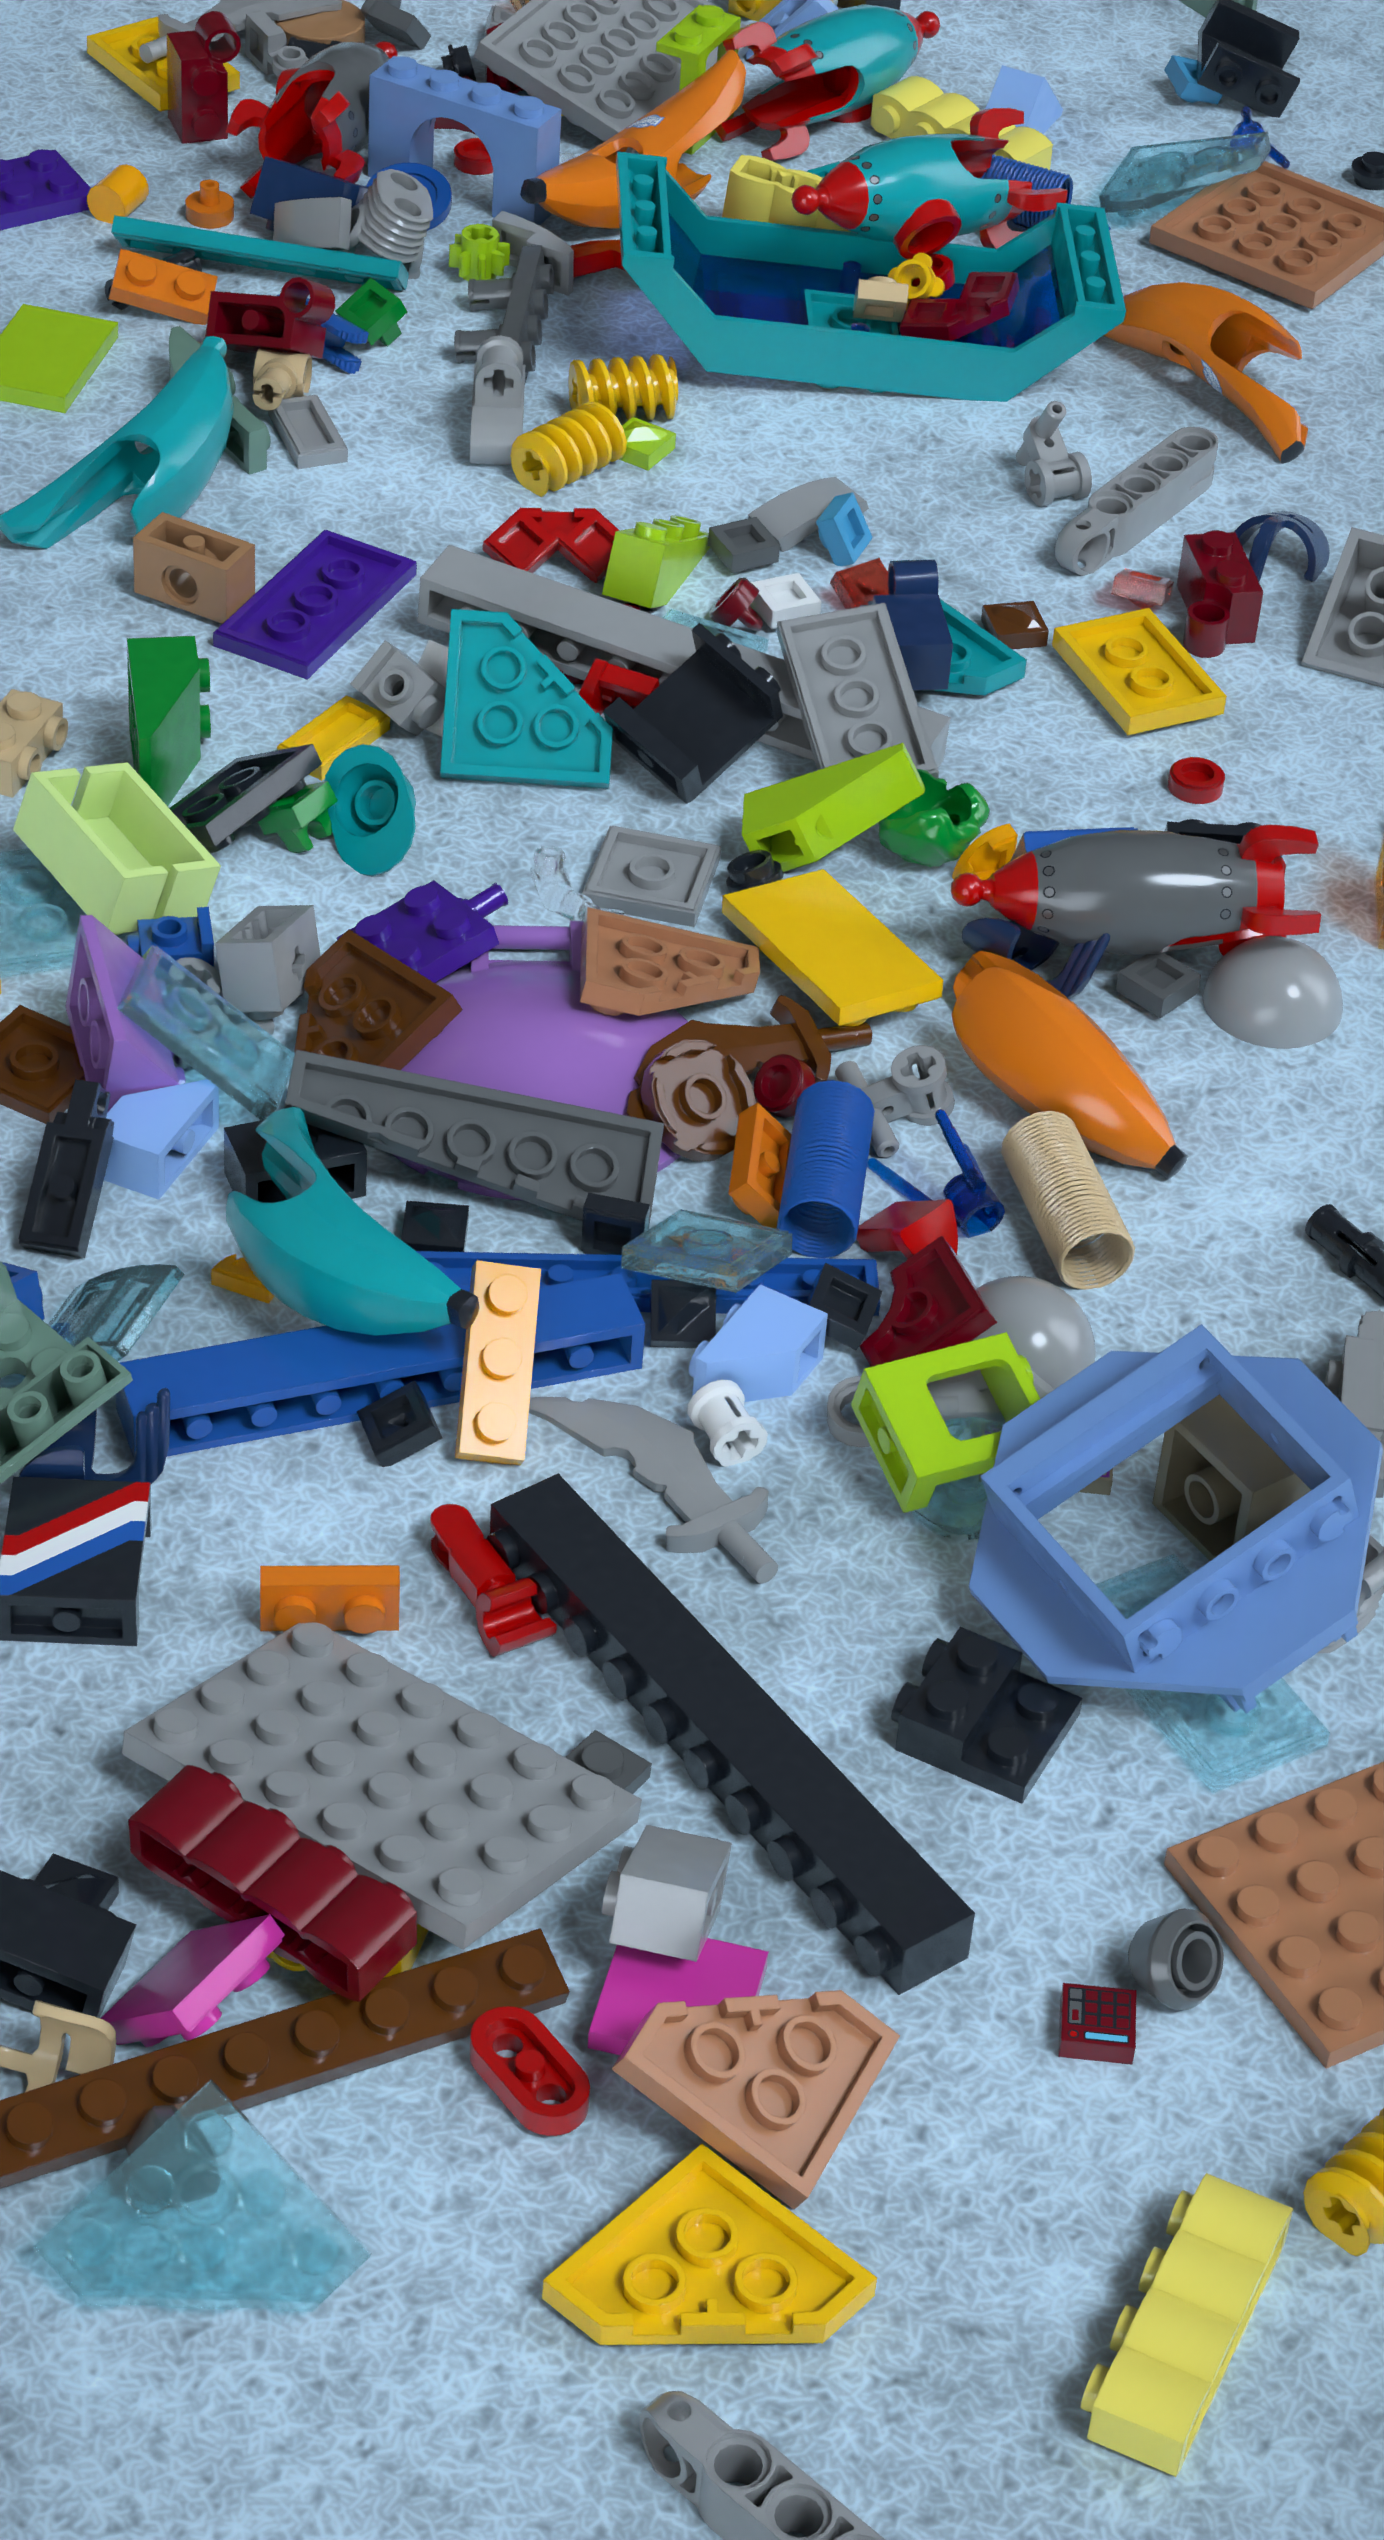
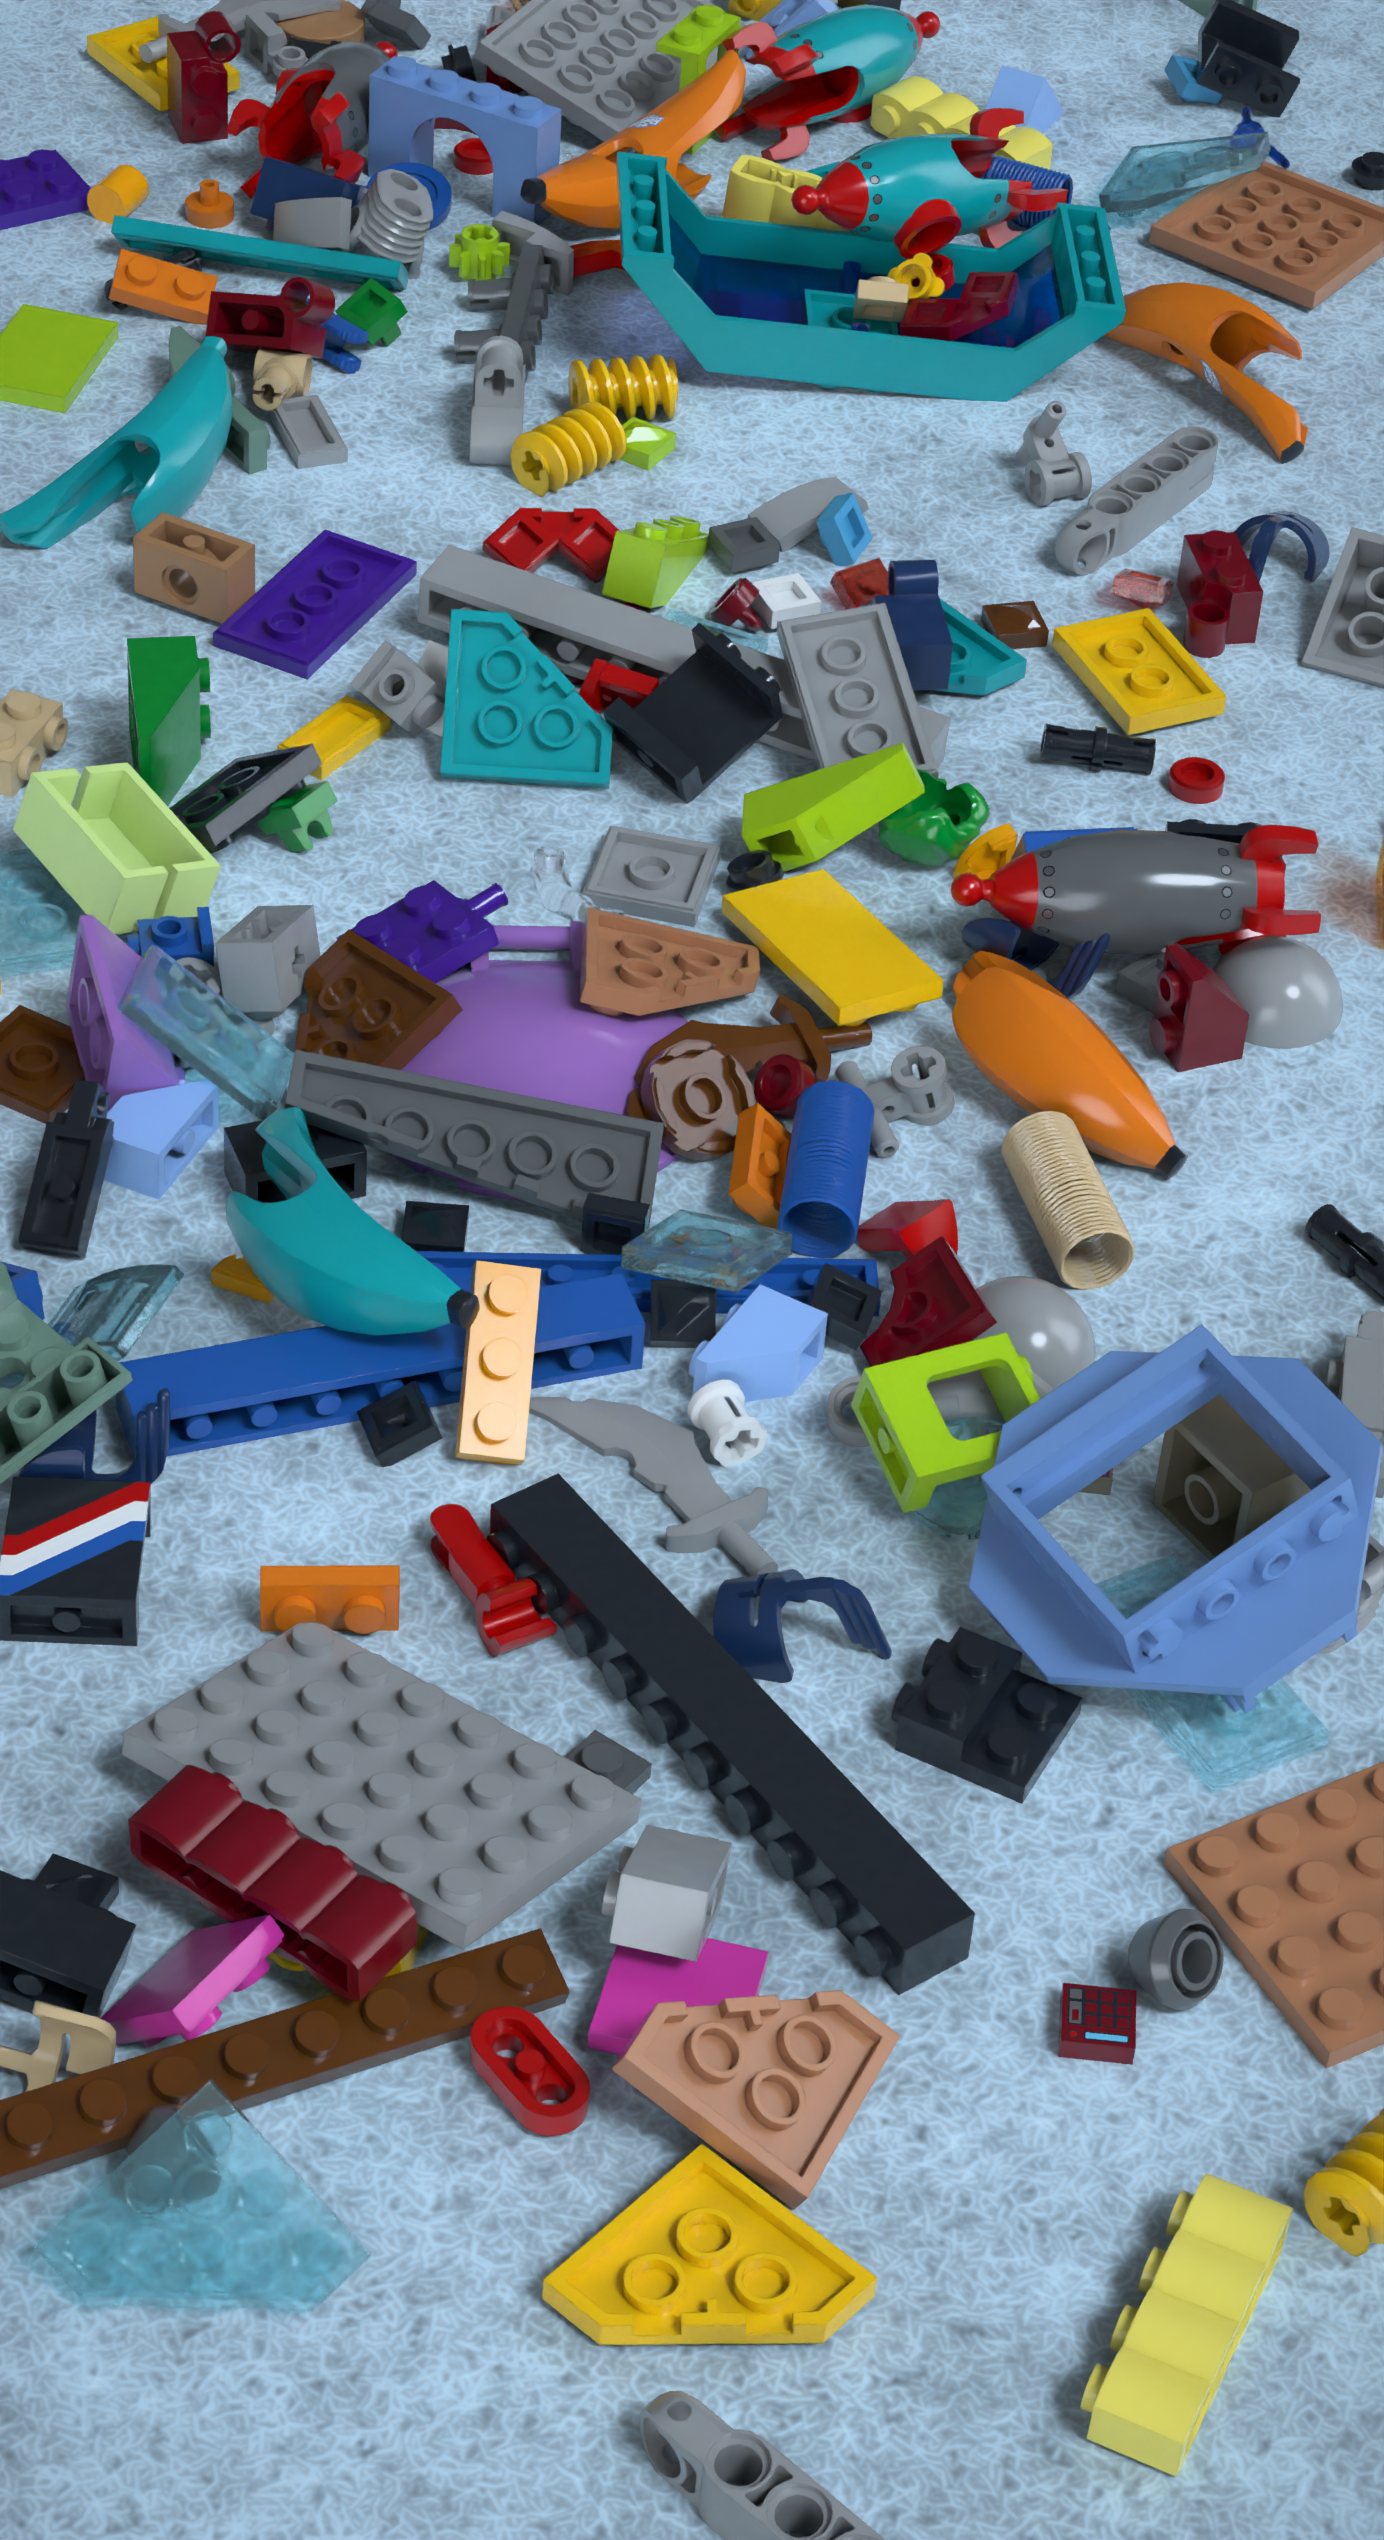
(370, 798): teal piece -> none
(762, 1647): none -> dark blue helmet
(973, 1200): clear blue plant -> none
(1098, 749): none -> black pin
(1196, 1014): none -> dark red slope

